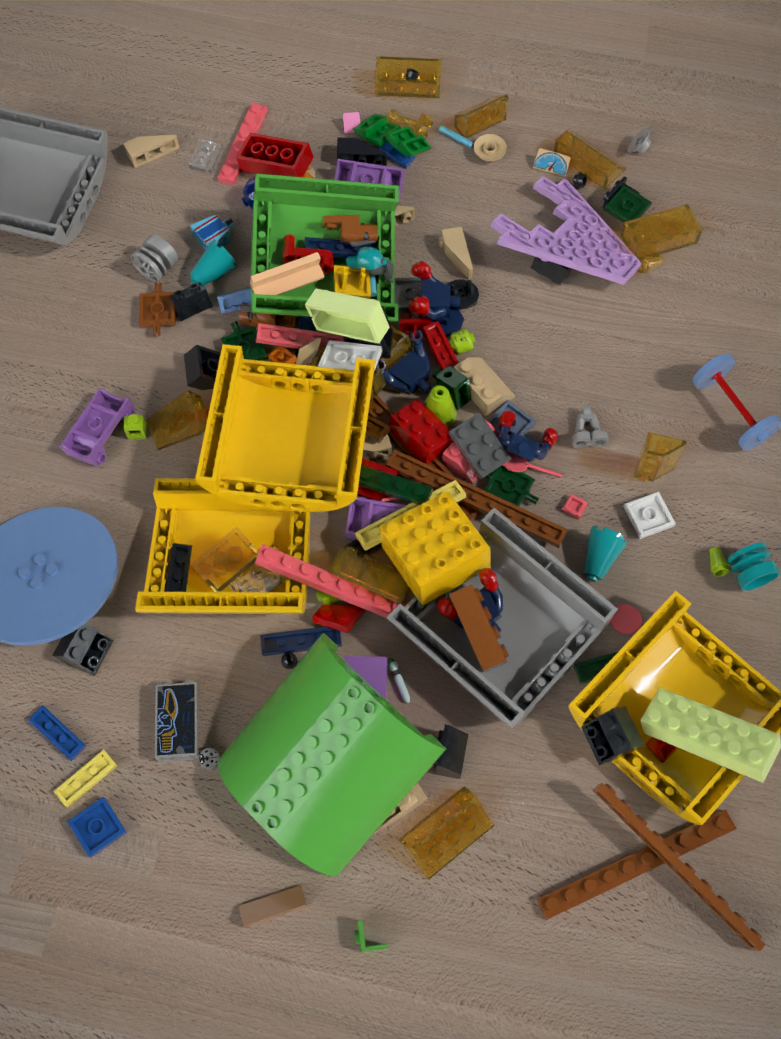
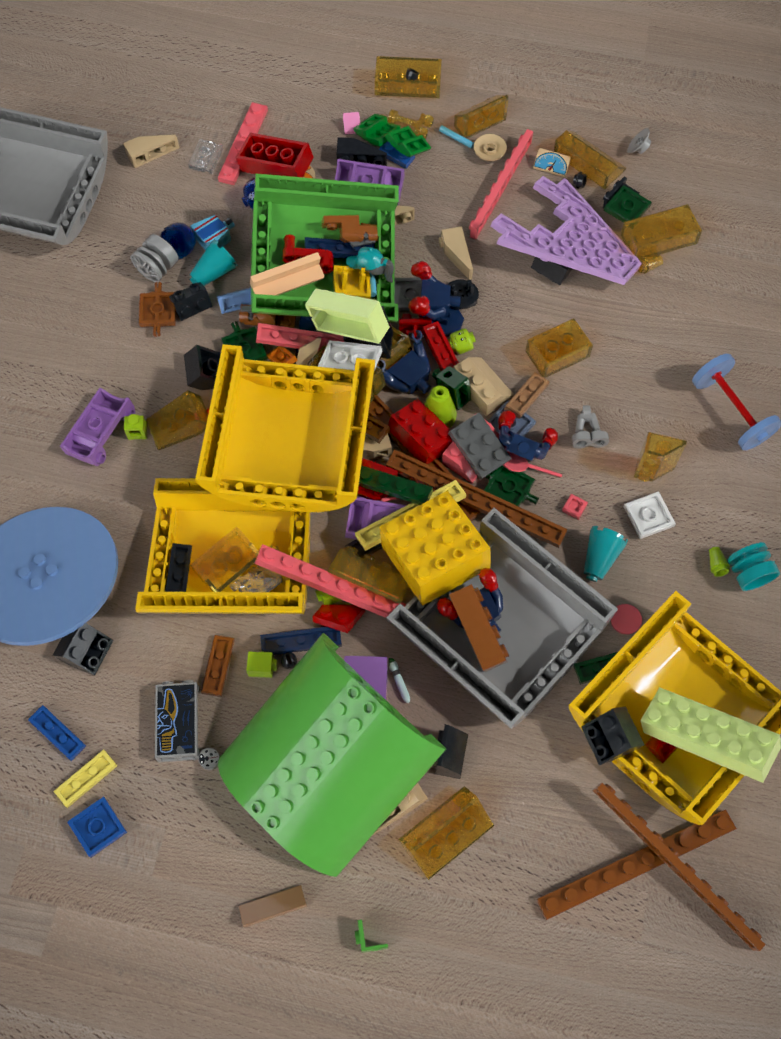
(180, 238): none -> clear blue cylinder
(217, 666): none -> dark orange tile
(261, 664): none -> lime brick
(498, 188): none -> coral plate
(527, 395): none -> medium nougat tile
(558, 348): none -> clear yellow brick

